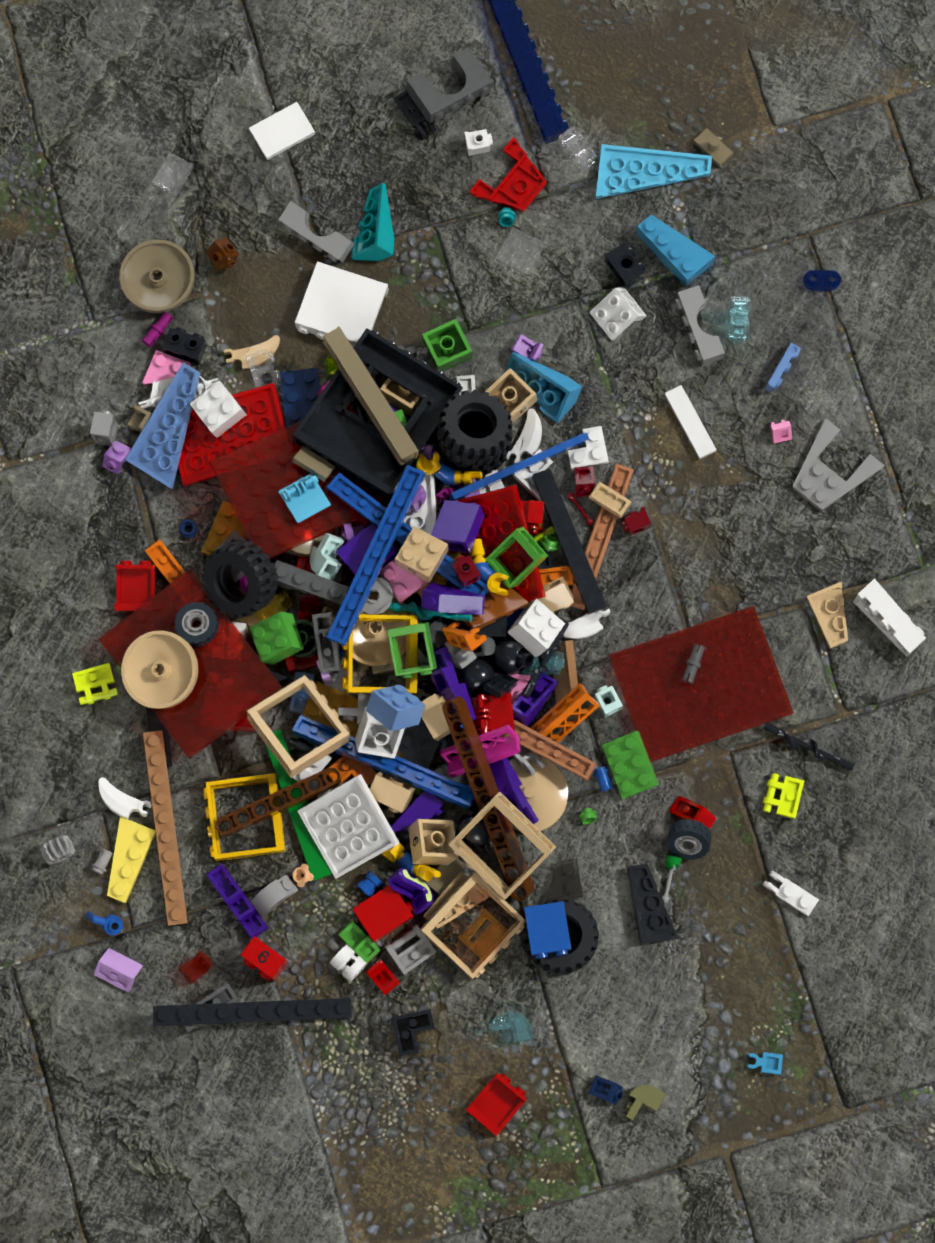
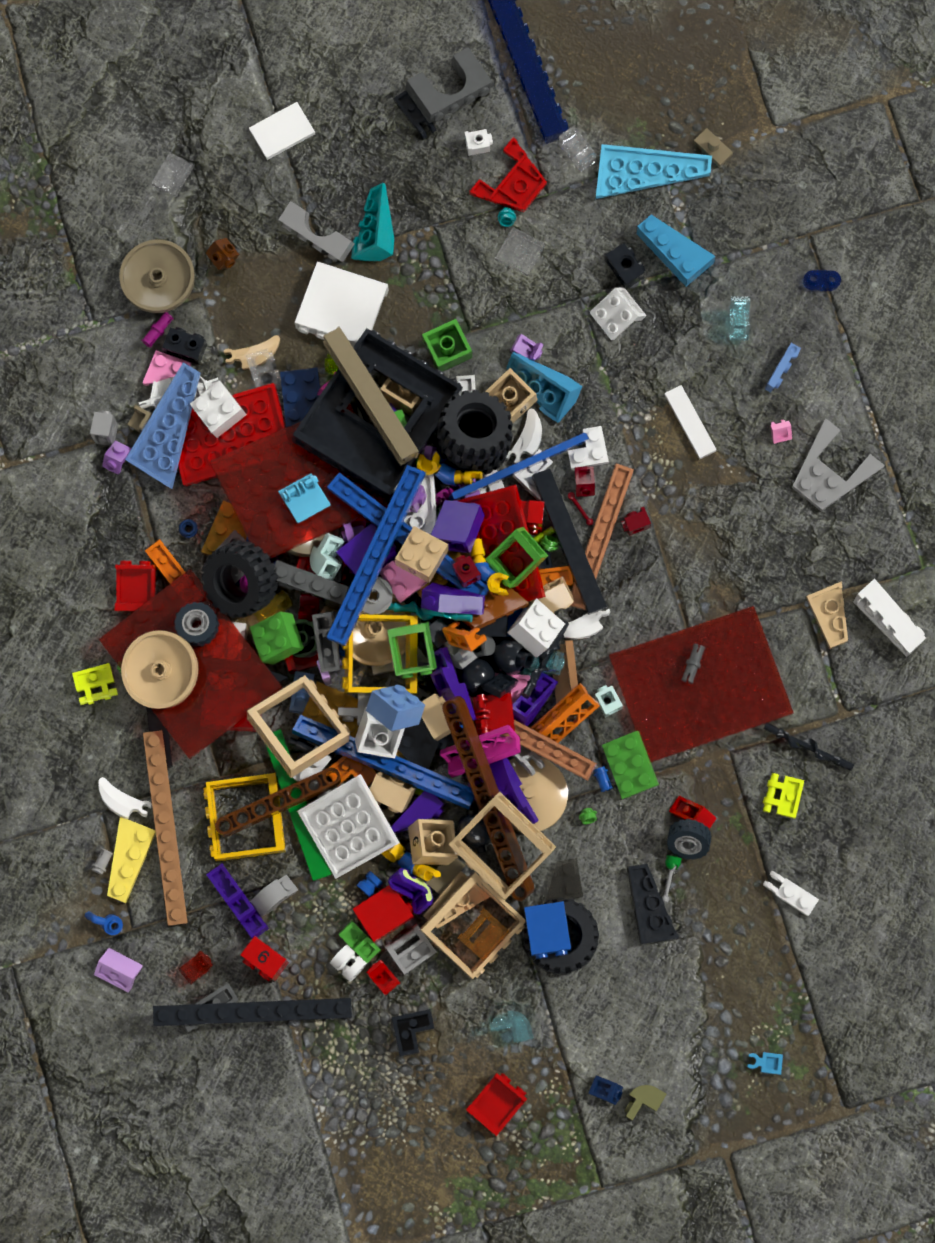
(57, 850): light grey gear -> none
(297, 875): light nougat plate -> none
(313, 463): dark tan tile -> none
(610, 499): tan plate -> none
(707, 346): light grey arch -> none

